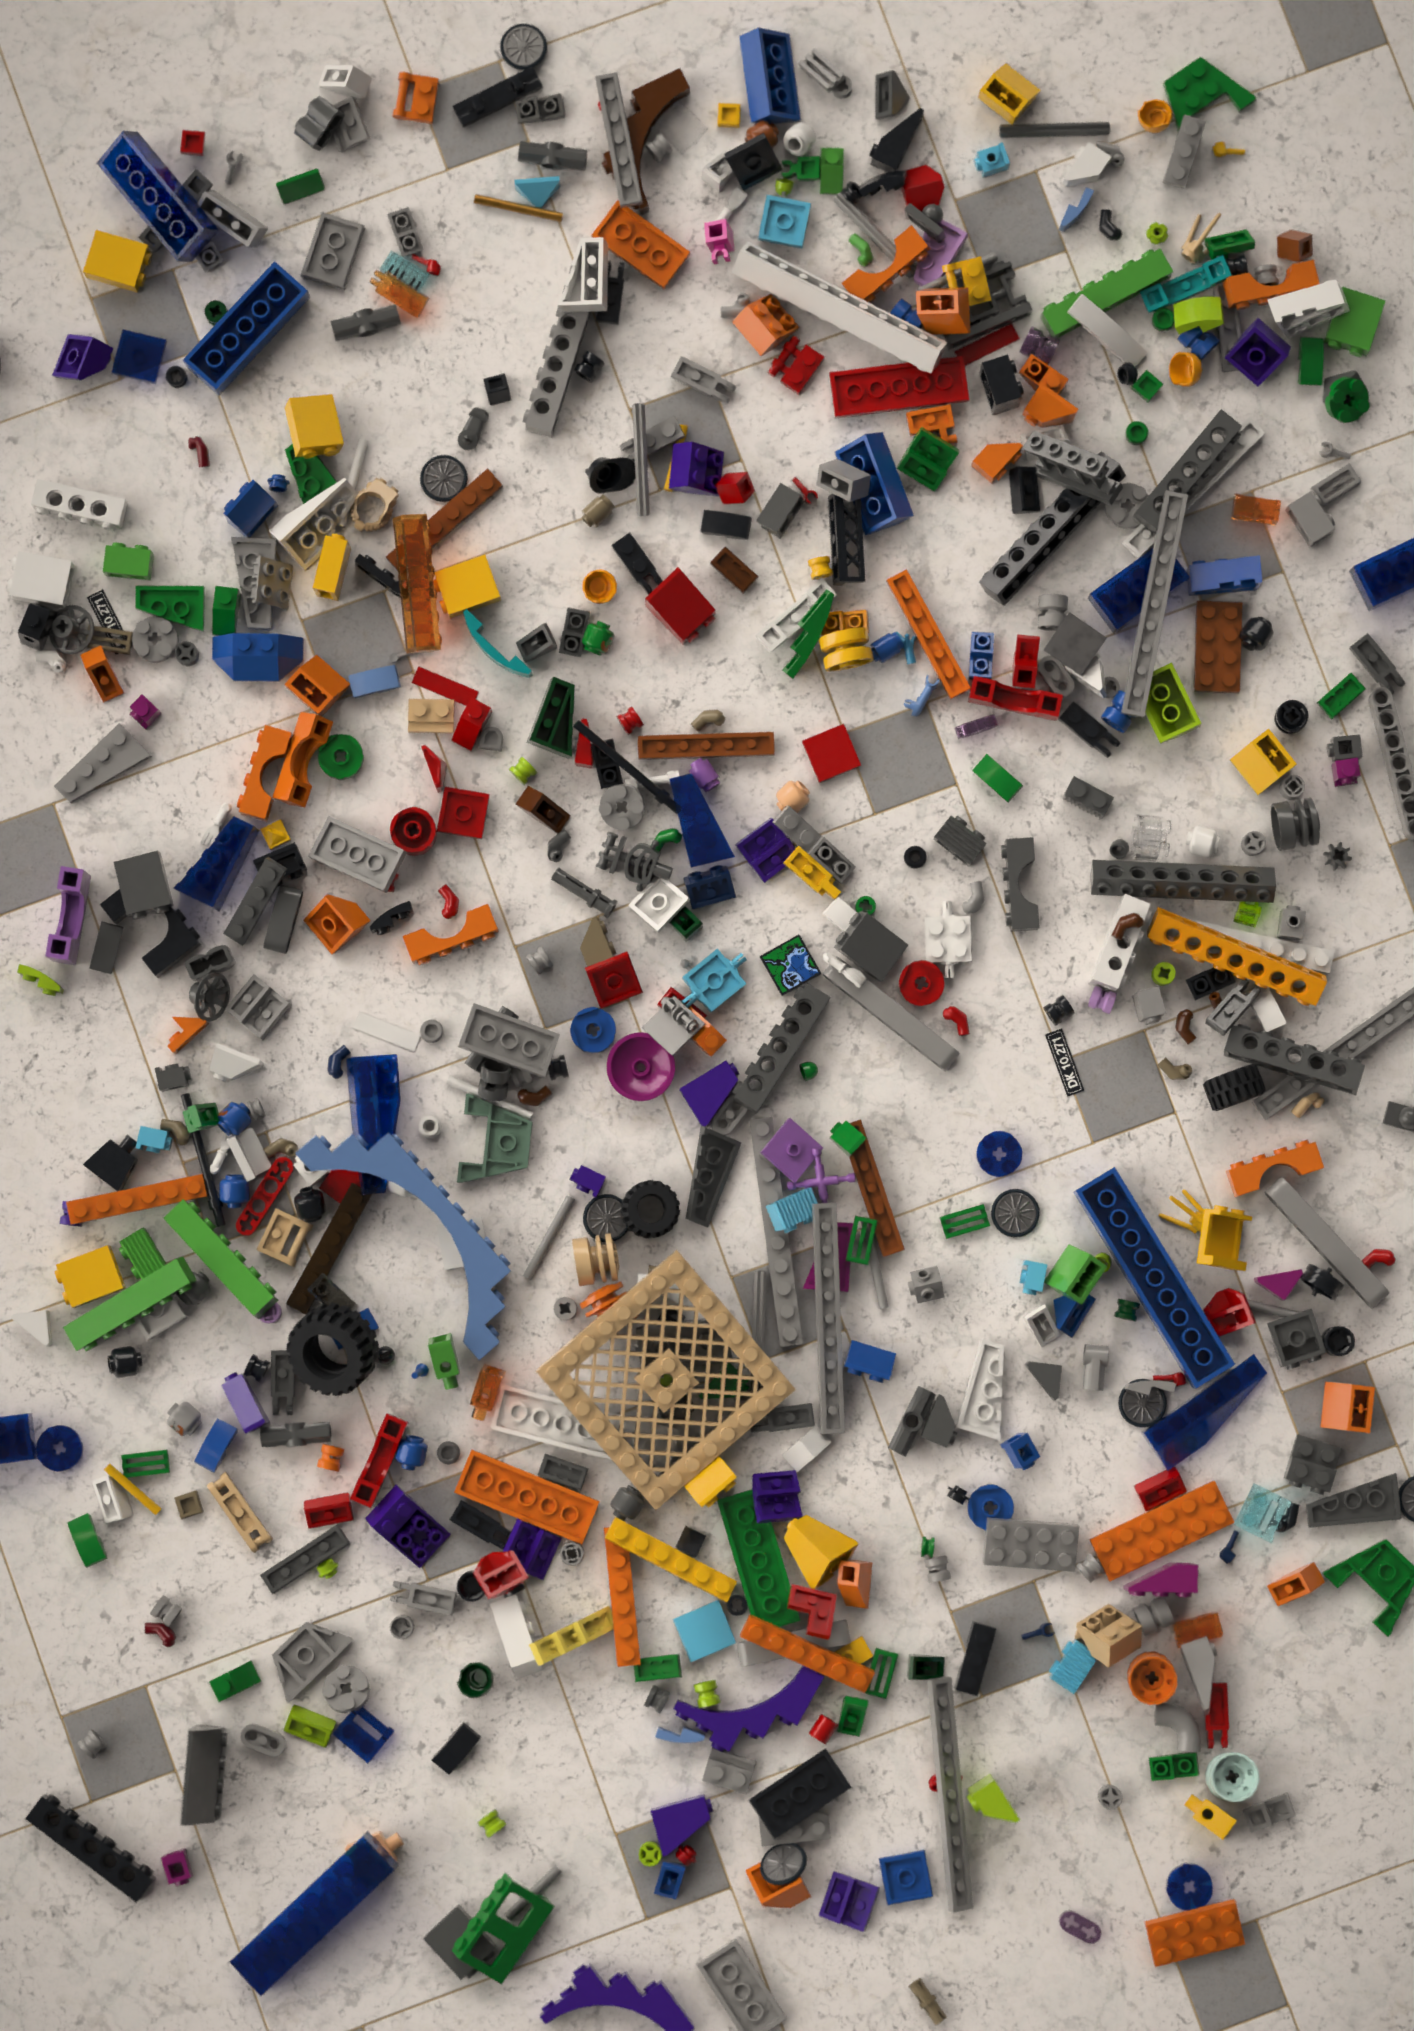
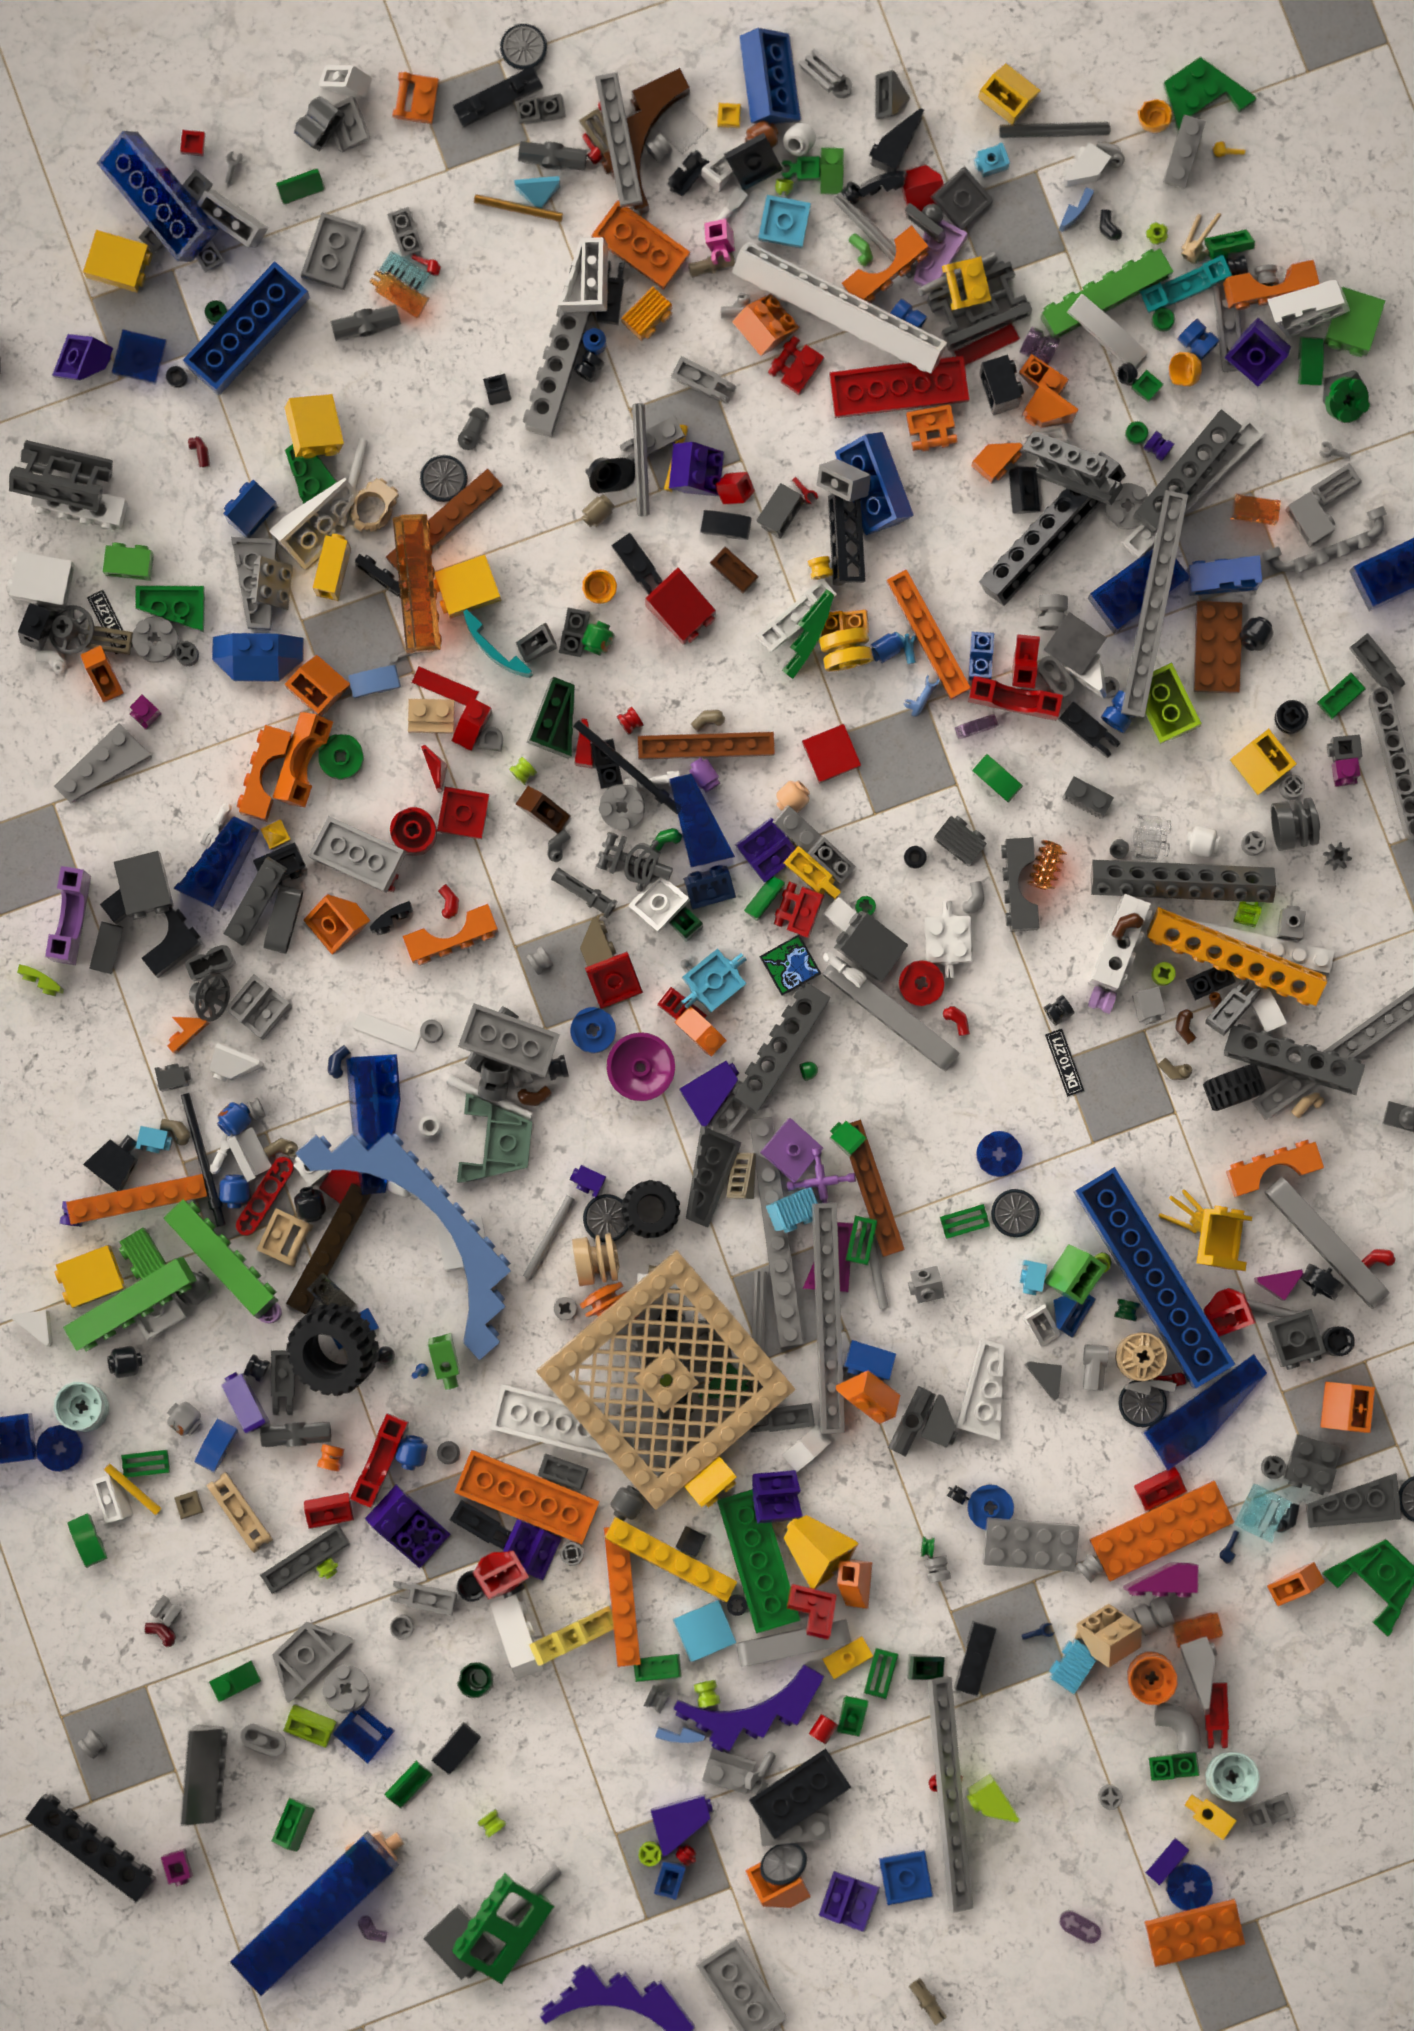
(59, 488): none -> dark grey fence
(76, 1394): none -> light aqua wheel
(201, 1117): green slope -> none
(225, 610): green slope -> none
(278, 483): blue plate -> none
(293, 1825): none -> green slope
(369, 1930): none -> clear purple arm
(408, 1784): none -> green plate
(489, 1383): clear orange torso -> none
(594, 347): none -> blue brick
(595, 153): none -> red hand
(596, 112): none -> dark tan tile
(647, 314): none -> light orange brick
(673, 1025): light grey hinge -> none
(682, 181): none -> black hinge
(706, 266): none -> dark tan pin
(735, 1175): none -> dark tan slope
(759, 1776): none -> light grey bar
(764, 897): none -> green slope
(805, 910): none -> red plate
(807, 1653): orange plate -> none
(871, 1396): none -> orange slope
(928, 459): green slope -> none
(944, 310): orange slope -> none
(962, 198): none -> flat silver tile
(1028, 1451): blue brick -> none
(1046, 865): none -> clear orange piece
(1129, 1363): none -> tan wheel
(1158, 446): none -> dark purple wheel
(1167, 1861): none -> dark purple piece
(1196, 312): lime slope -> none
(1276, 1469): none -> dark grey wheel
(1294, 245): dark orange panel -> none
(1341, 548): none -> light grey bar

